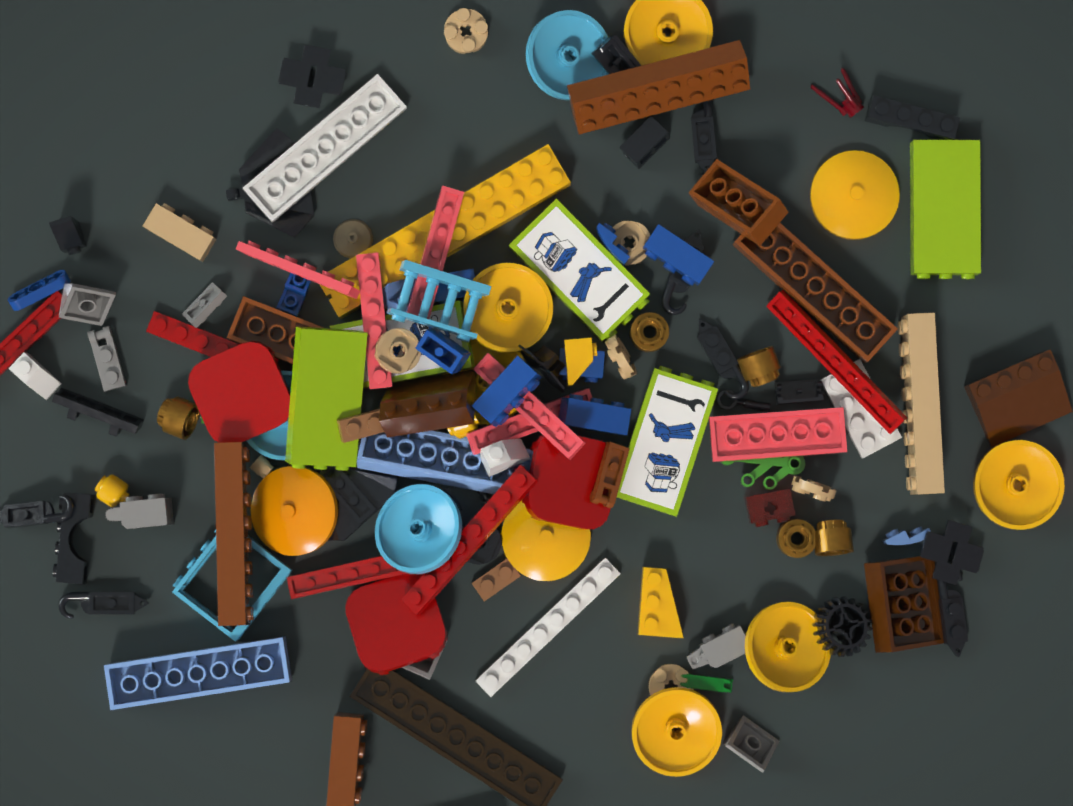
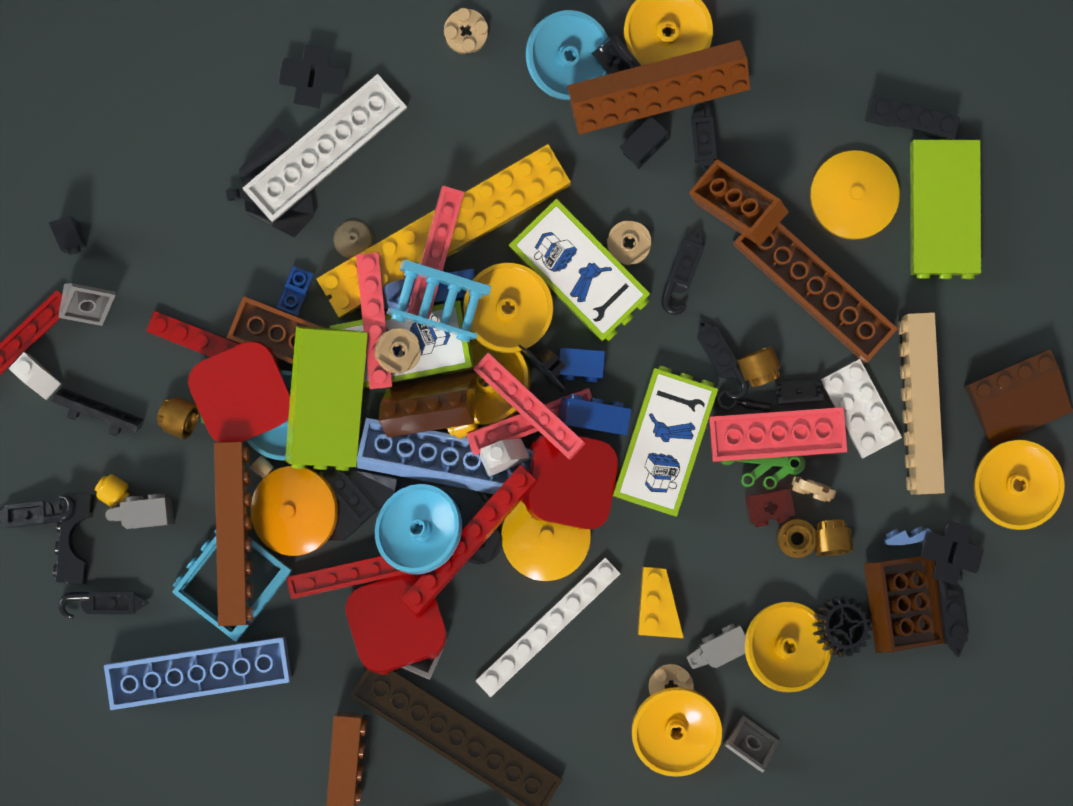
(38, 290): blue beam -> none
(107, 359): light grey plate -> none
(180, 231): tan brick -> none
(204, 305): light grey plate -> none
(306, 271): coral plate -> none
(359, 426): medium nougat plate -> none
(443, 350): blue brick -> none
(495, 579): medium nougat plate -> none
(507, 392): blue brick -> none
(578, 356): yellow slope -> none
(608, 237): blue slope -> none
(609, 474): dark orange plate -> none
(619, 353): tan plate -> none
(649, 344): pearl gold piece -> none
(677, 255): blue brick -> none
(707, 683): green piece -> none
(836, 362): red plate -> none
(852, 103): dark red plant -> none

